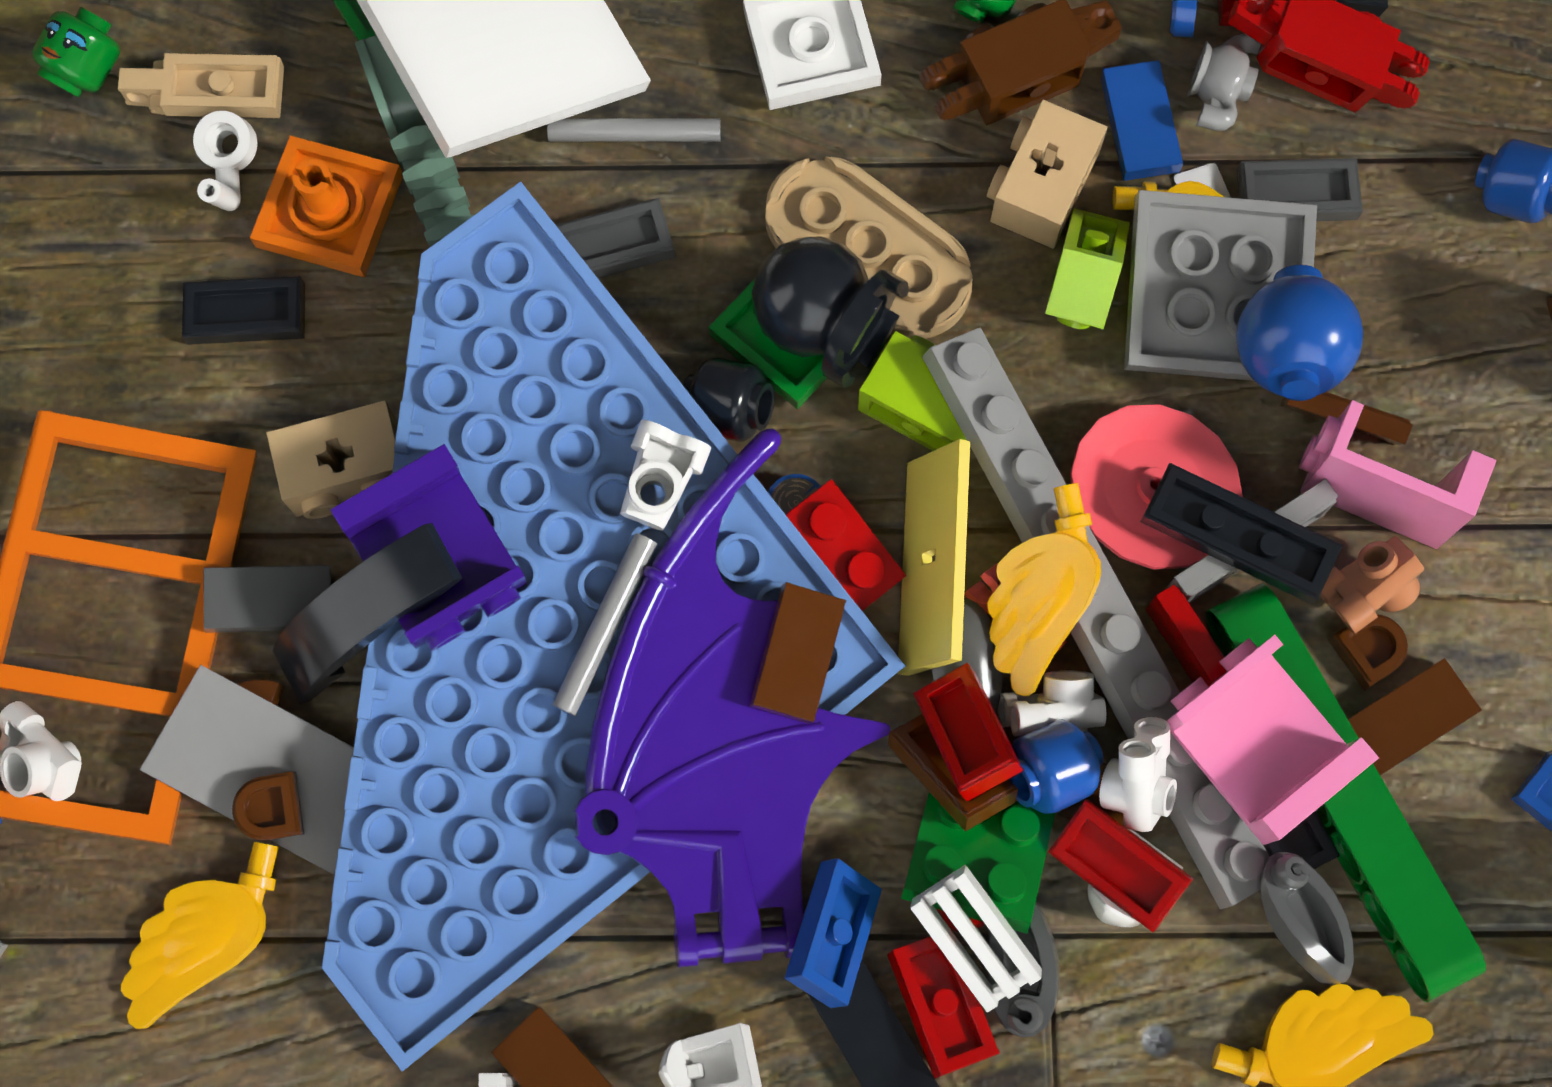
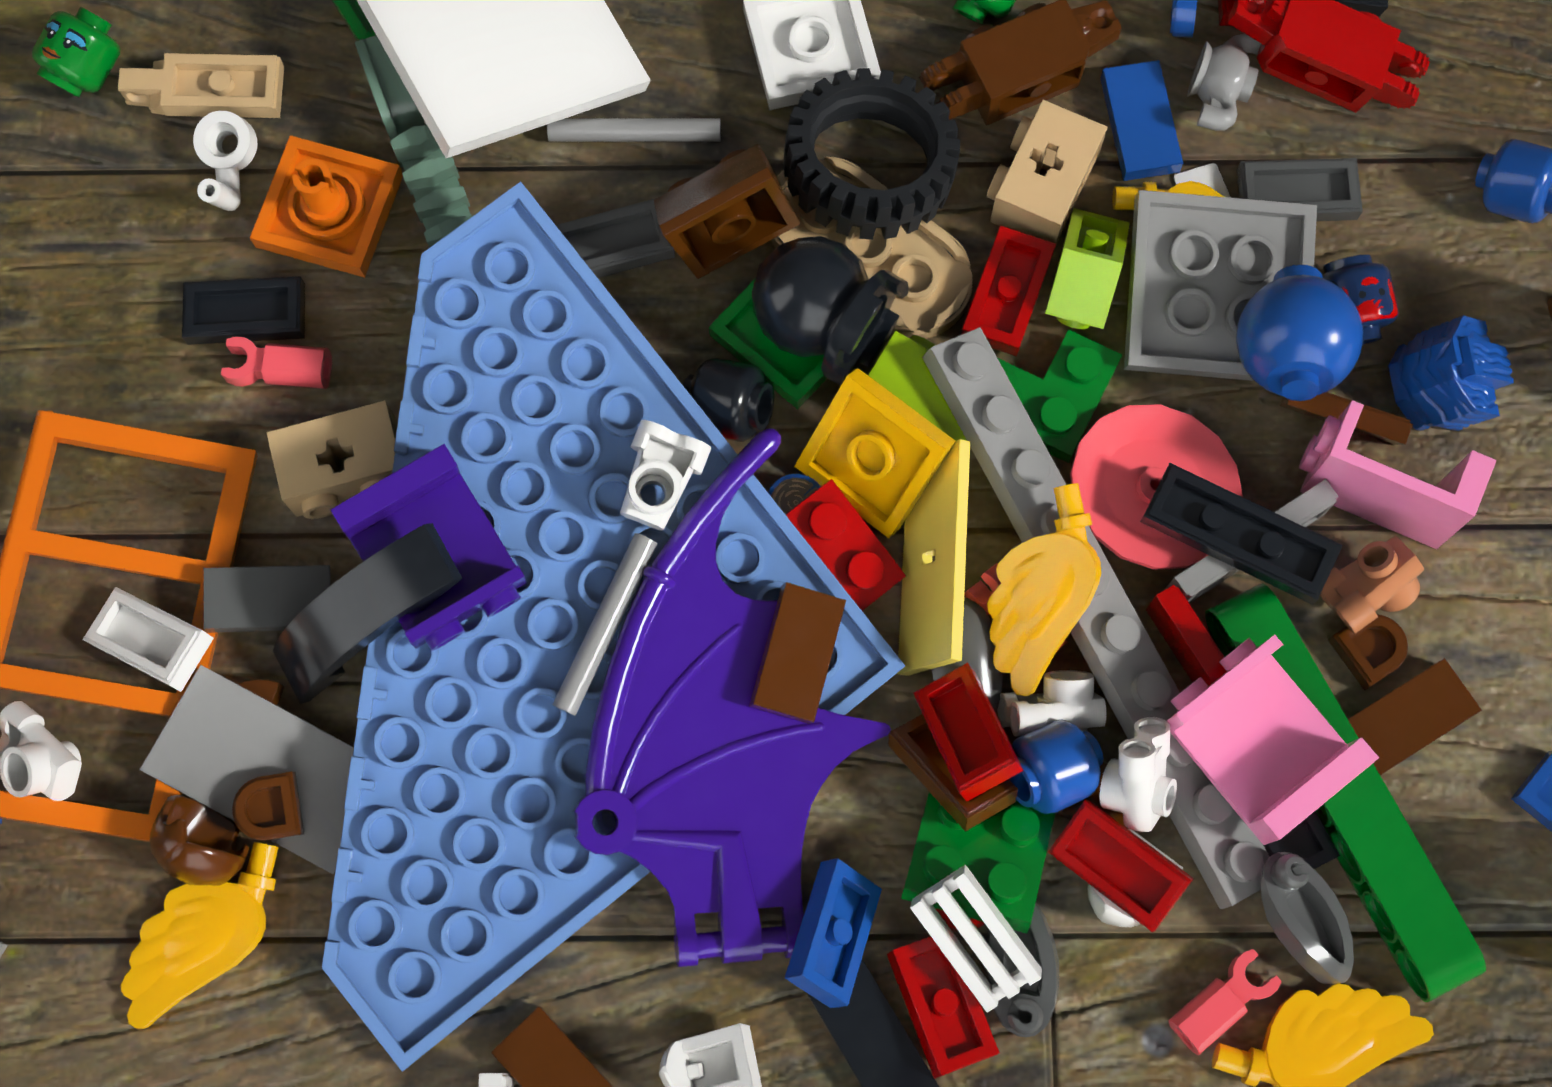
(148, 639): none -> white tile
(196, 843): none -> reddish brown hair
(279, 365): none -> coral bar
(725, 211): none -> reddish brown slope
(875, 451): none -> yellow plate
(880, 101): none -> black tyre
(1009, 288): none -> red plate
(1067, 394): none -> green plate
(1220, 1005): none -> coral bar
(1370, 290): none -> dark blue head
(1450, 375): none -> blue hair

